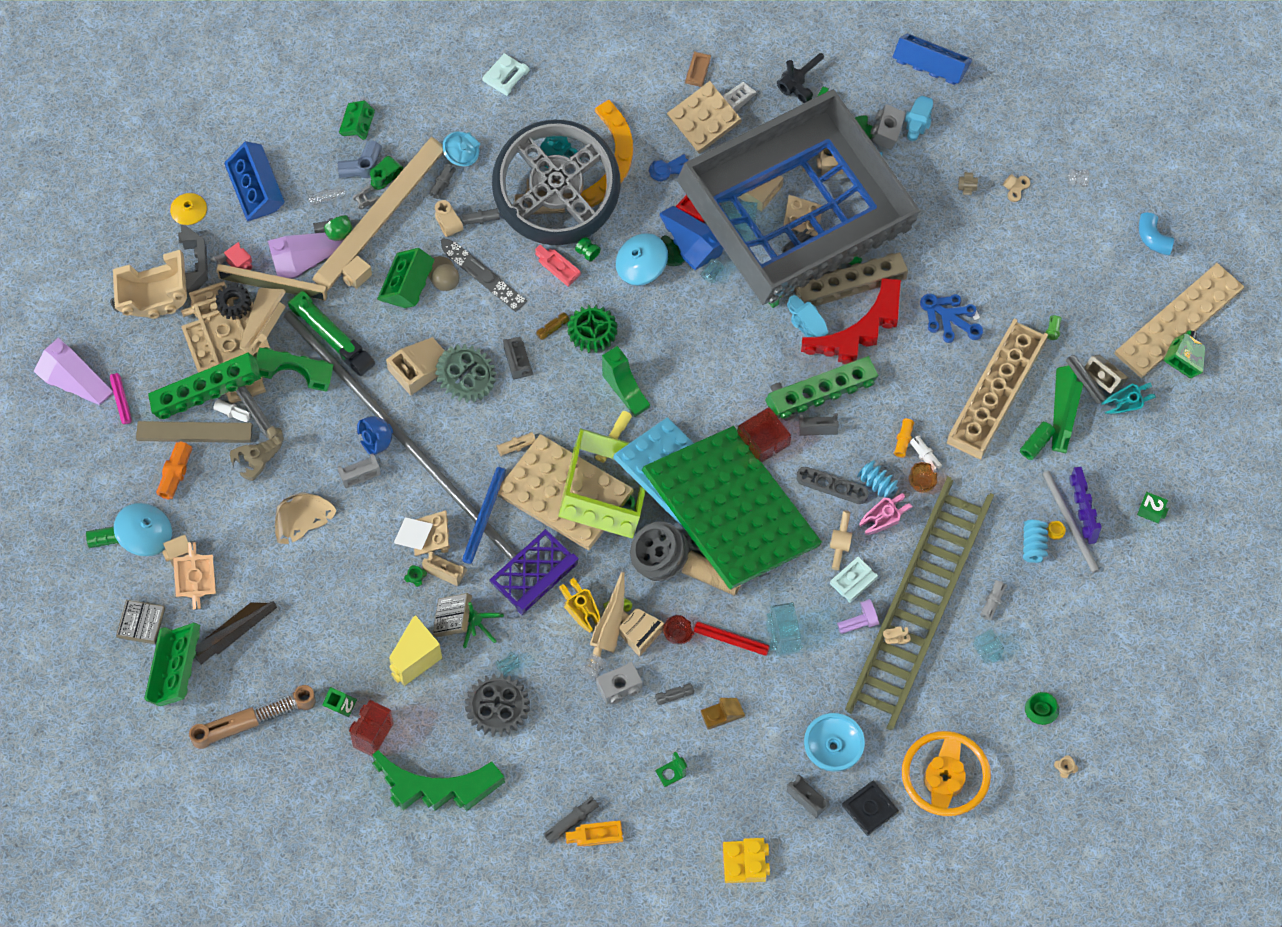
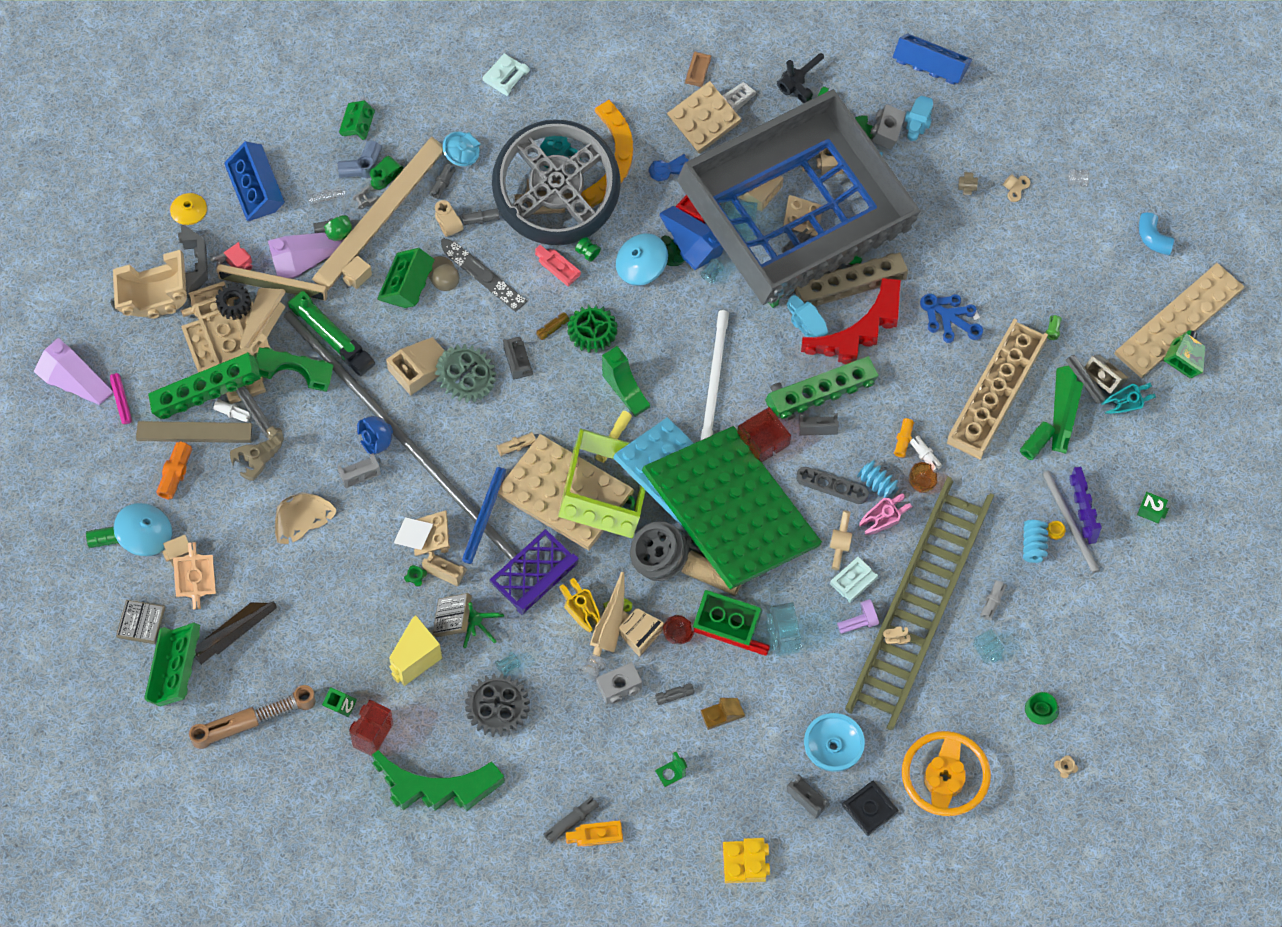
(722, 324): none -> white piece
(727, 617): none -> green slope

